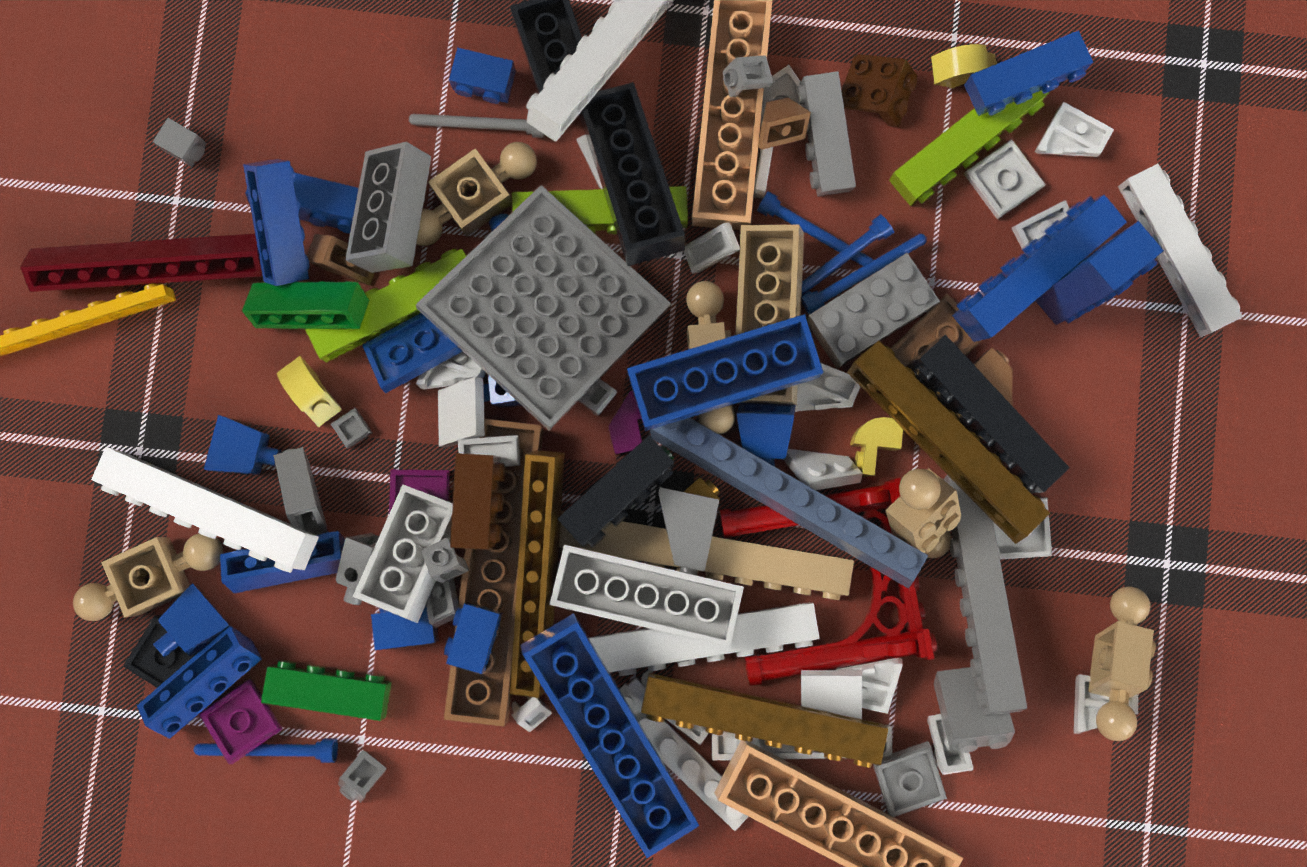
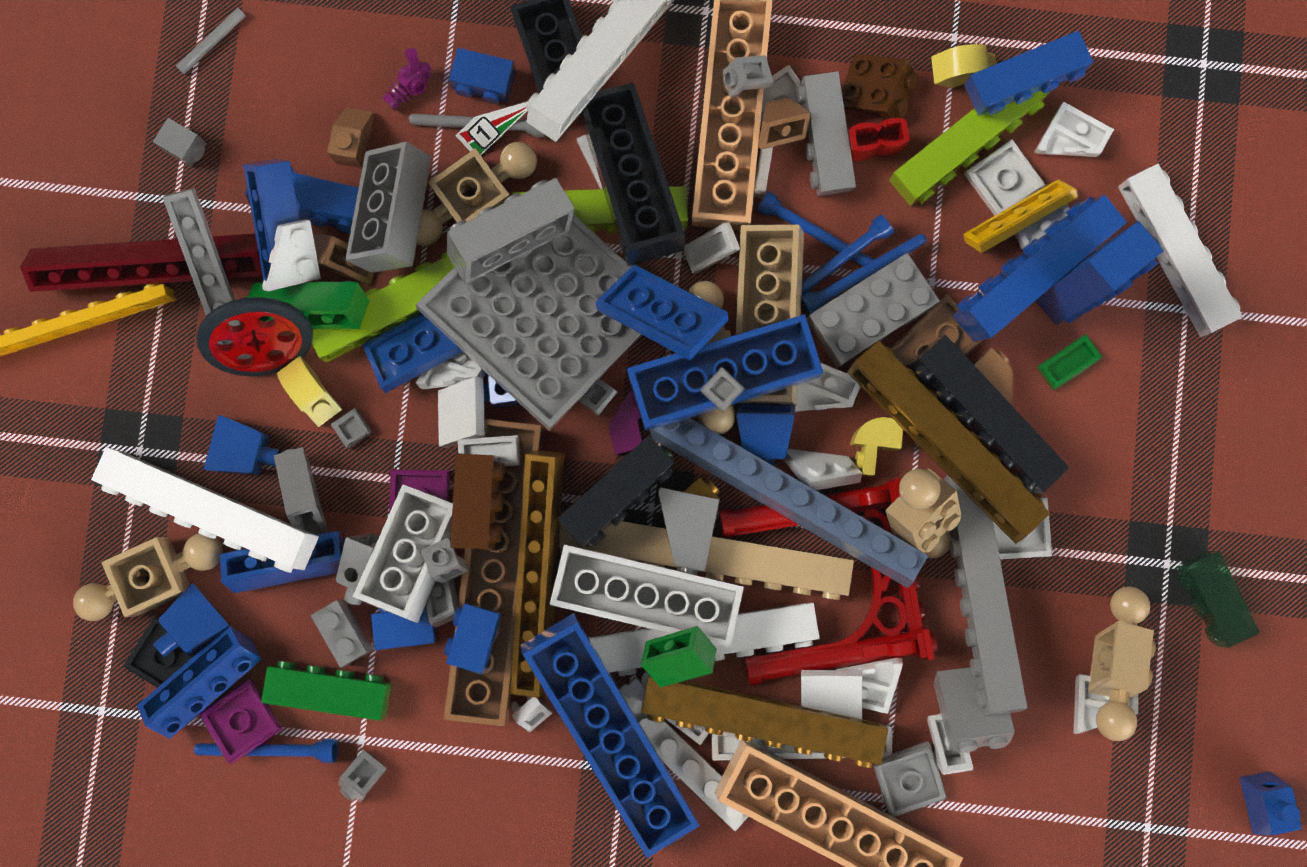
(200, 252): none -> light grey plate
(211, 40): none -> light grey bar
(249, 310): none -> wedge
(293, 256): none -> white wing
(342, 632): none -> light grey brick
(350, 137): none -> medium nougat slope
(411, 79): none -> magenta piece
(489, 127): none -> sticker
(509, 229): none -> light grey brick
(662, 311): none -> blue plate
(679, 656): none -> green brick
(722, 389): none -> light grey tile
(879, 139): none -> red brick
(1020, 215): none -> yellow tile
(1069, 362): none -> green tile
(1217, 599): none -> clear green brick
(1270, 808): none -> blue torso

